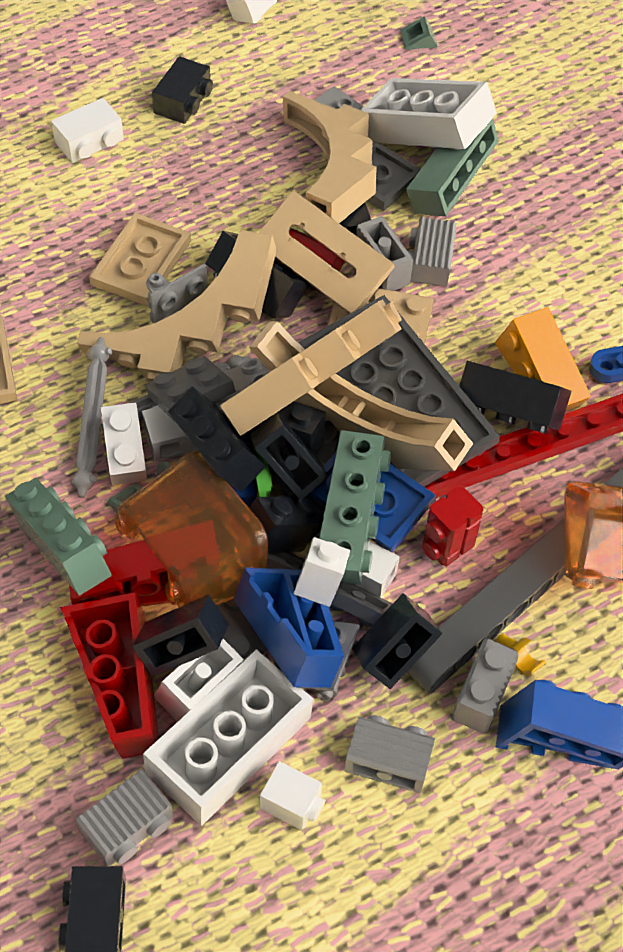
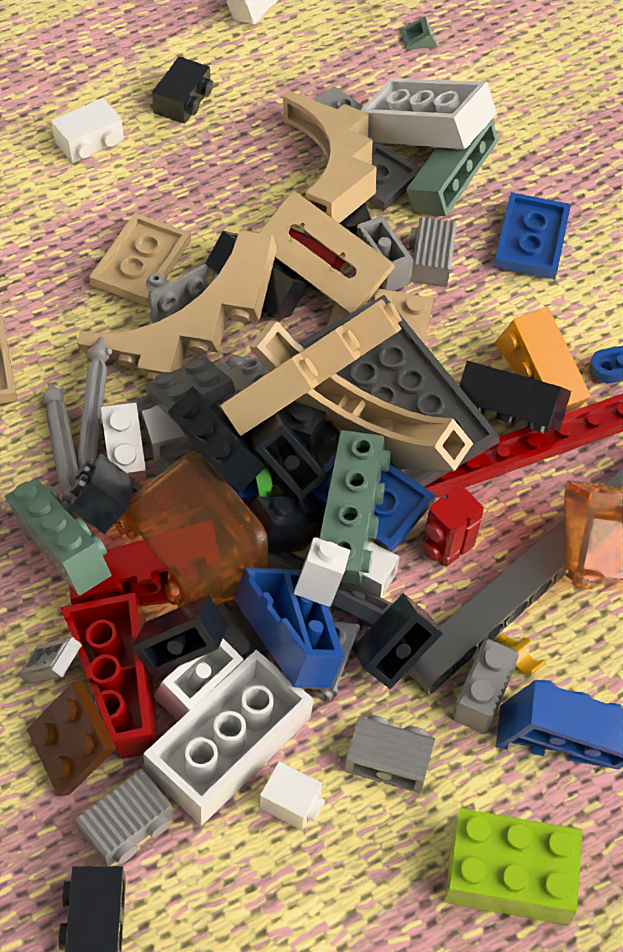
(50, 660): none -> light grey plate
(61, 440): none -> light grey wheel
(71, 738): none -> reddish brown plate
(101, 493): none -> black brick
(514, 866): none -> lime brick
(532, 236): none -> blue plate

